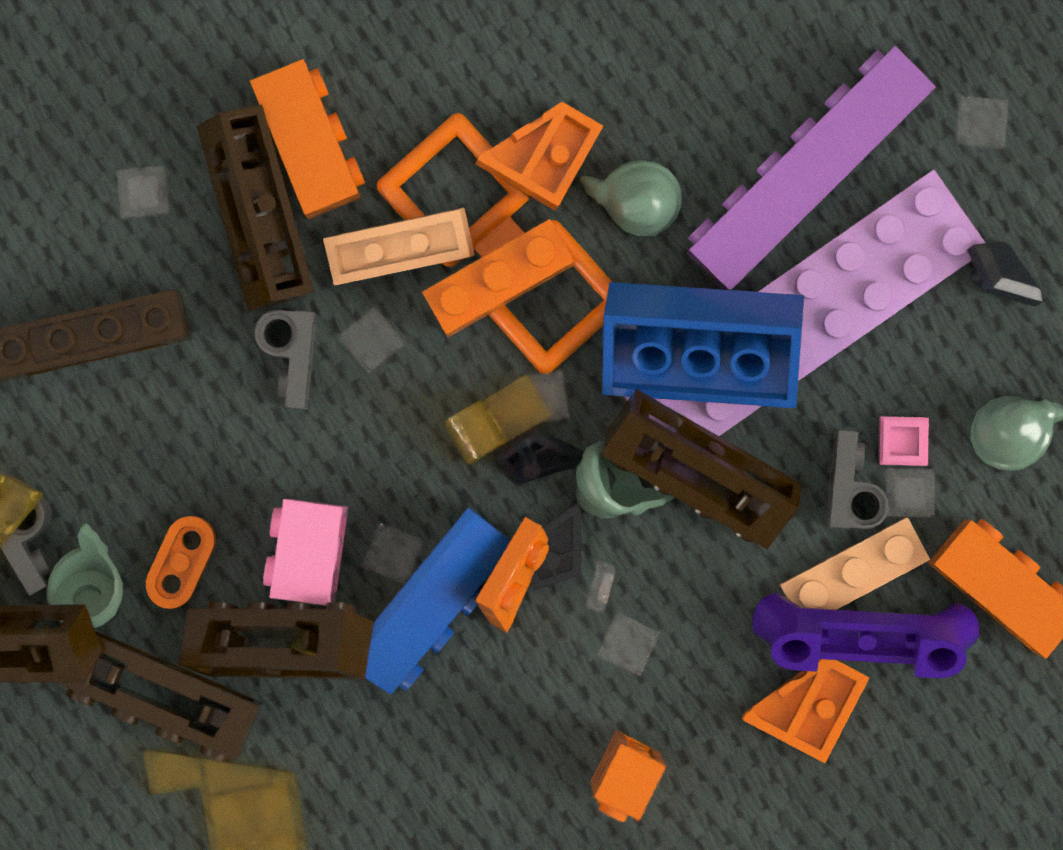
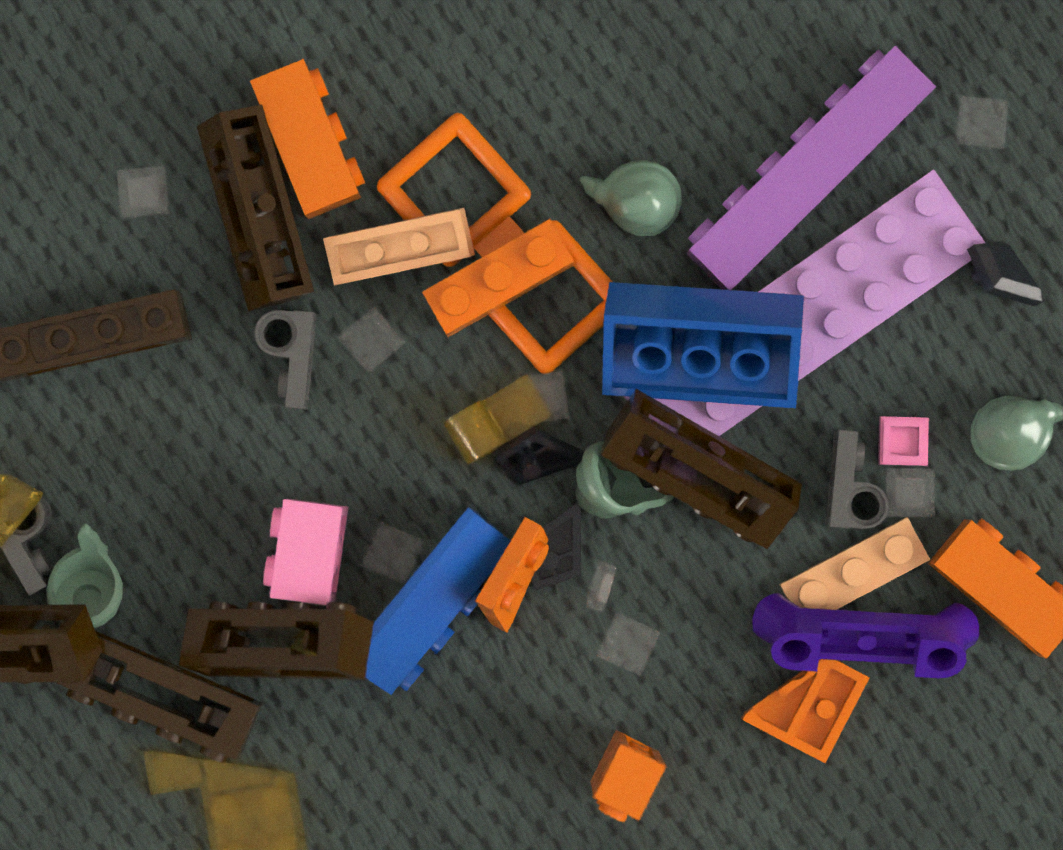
(180, 561): orange plate -> none
(544, 154): orange wing -> none

